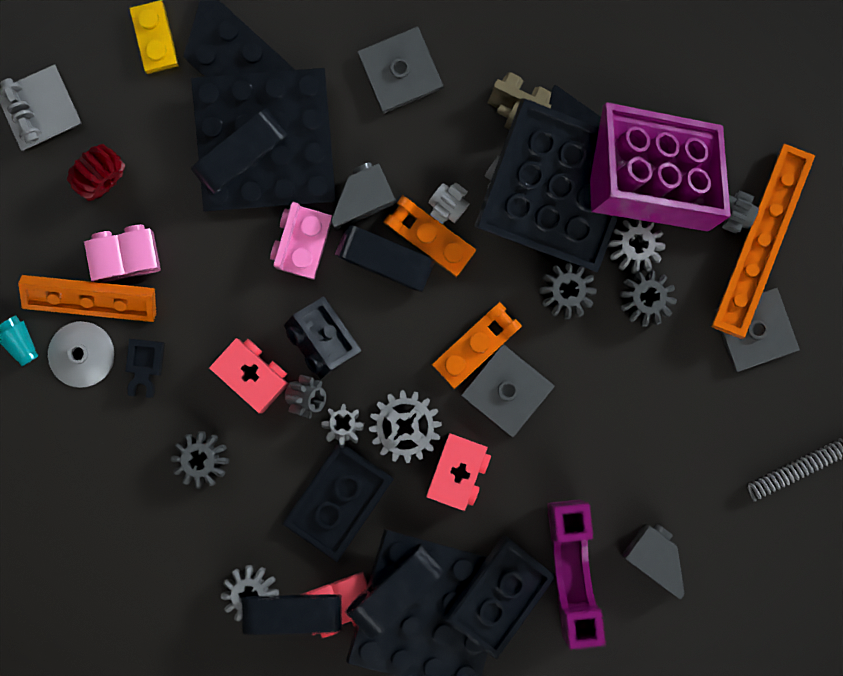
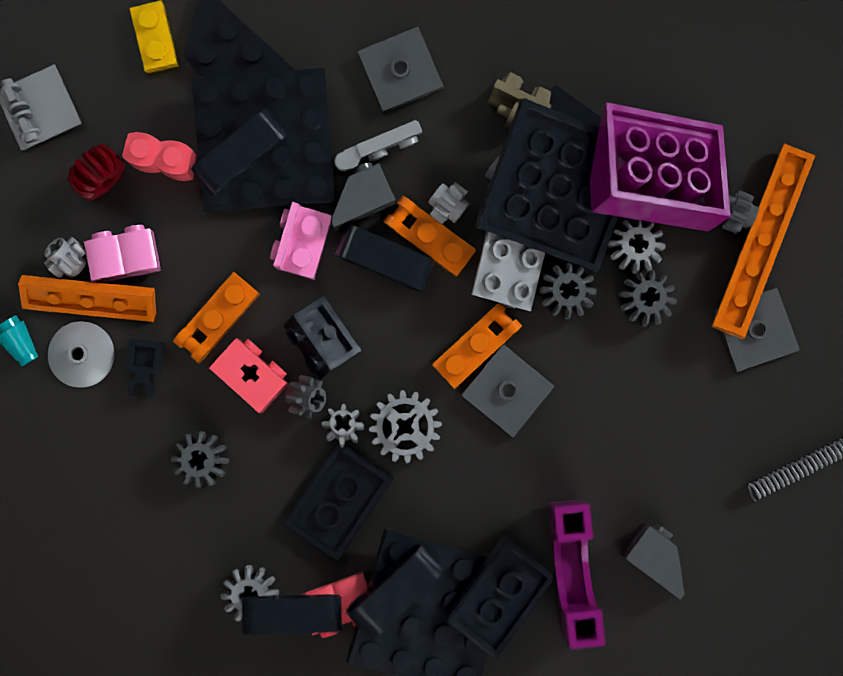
(65, 257): none -> light grey gear
(153, 156): none -> coral brick
(217, 316): none -> orange plate
(376, 147): none -> light grey hinge
(443, 486): coral brick -> none
(508, 272): none -> light grey hinge

